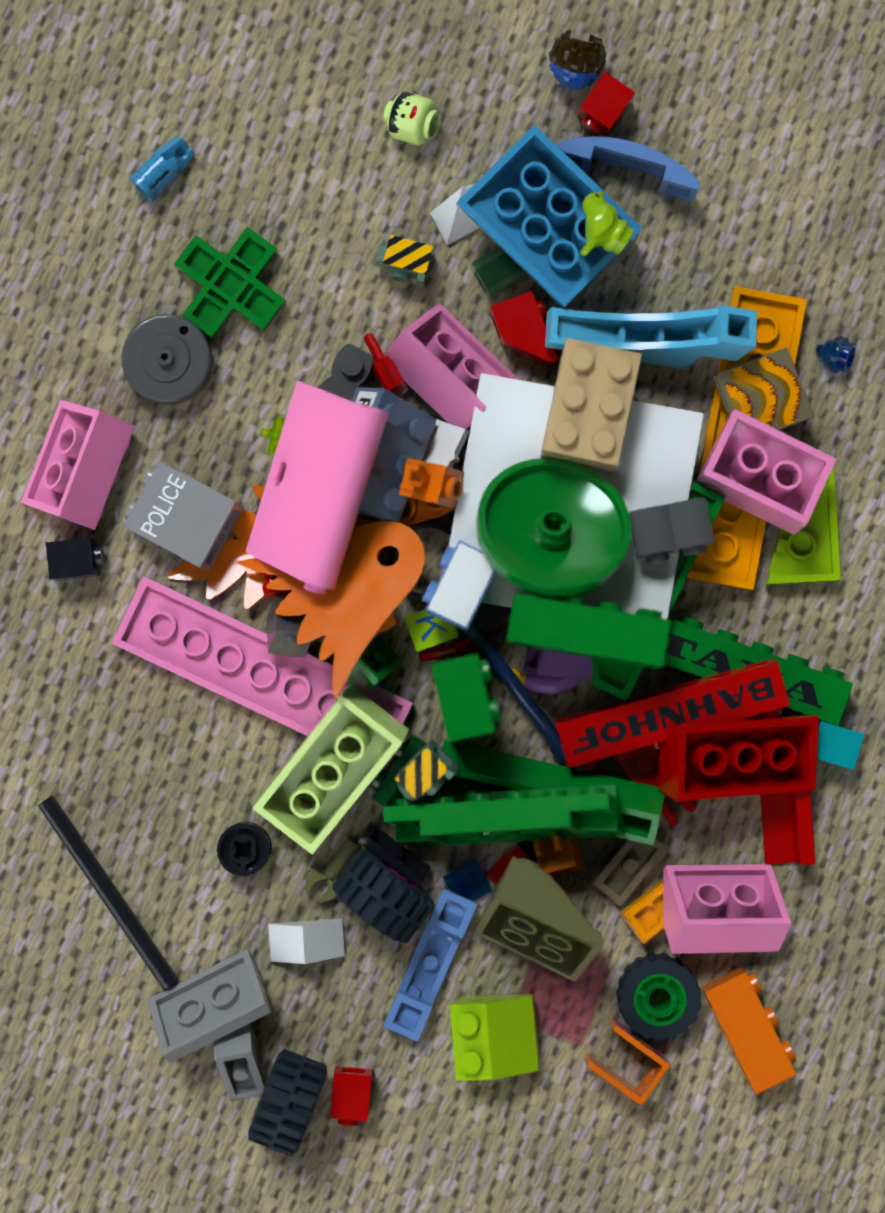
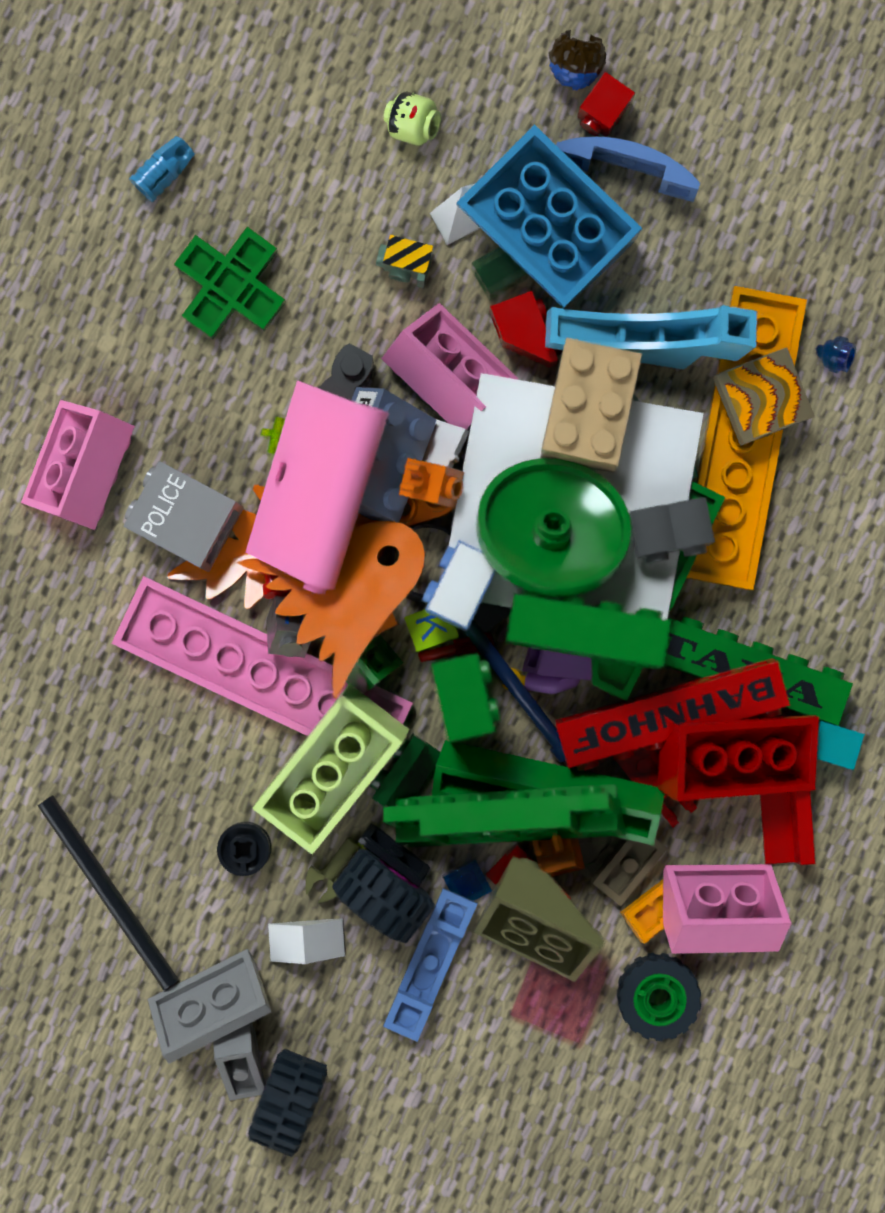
(74, 559): black brick -> none
(166, 359): dark grey wheel -> none
(351, 1095): red brick -> none
(385, 368): red axle -> none
(425, 771): brick -> none
(494, 1036): lime slope -> none
(603, 226): lime animal -> none
(651, 1078): orange piece -> none
(750, 1029): orange brick -> none
(766, 472): bright pink slope -> none
(814, 550): lime wing -> none

